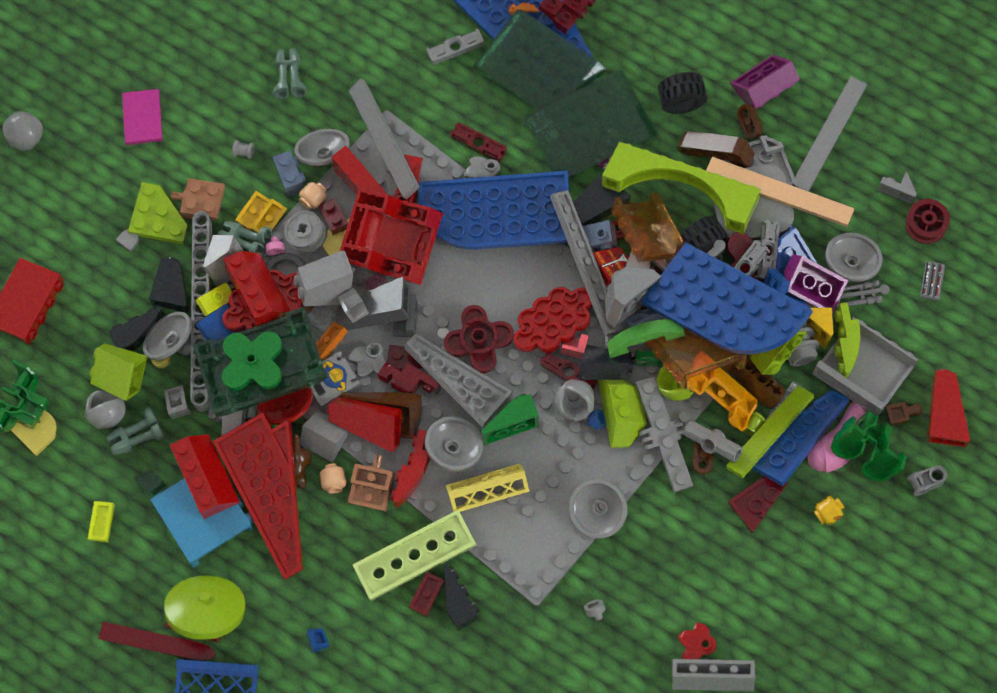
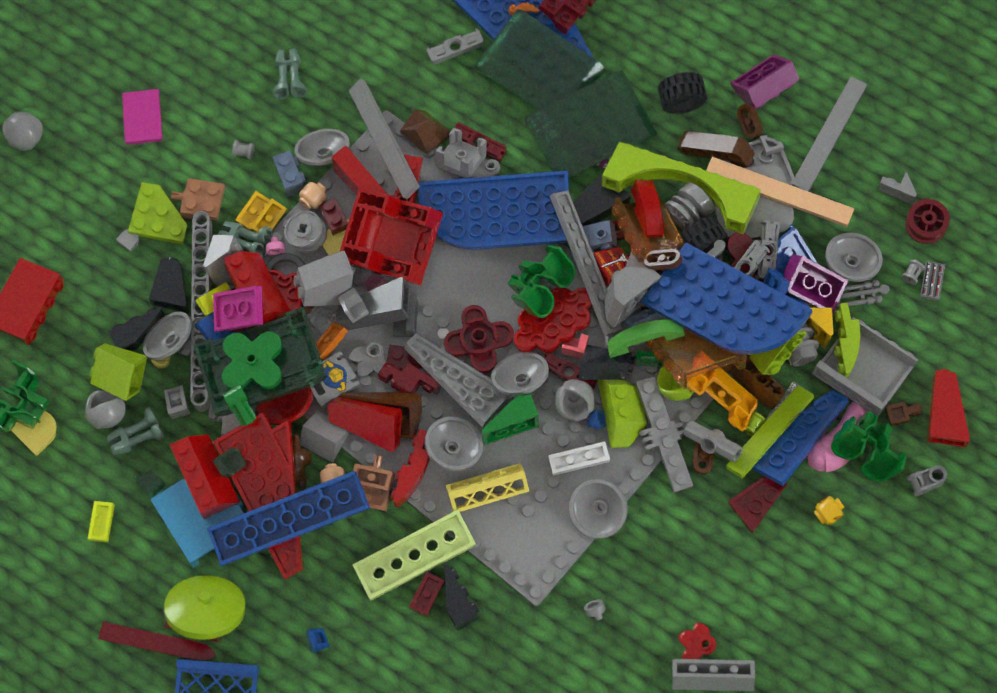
(230, 462): none -> clear green panel
(238, 309): none -> dark pink tile
(238, 403): none -> green piece
(288, 518): none -> blue tile
(424, 130): none -> reddish brown slope
(459, 156): none -> light grey panel
(520, 373): none -> light grey dish
(537, 298): none -> green piece
(579, 458): none -> white plate
(648, 208): none -> red slope
(663, 259): none -> reddish brown plate
(689, 206): none -> light grey wheel
(913, 272): none -> light grey bush

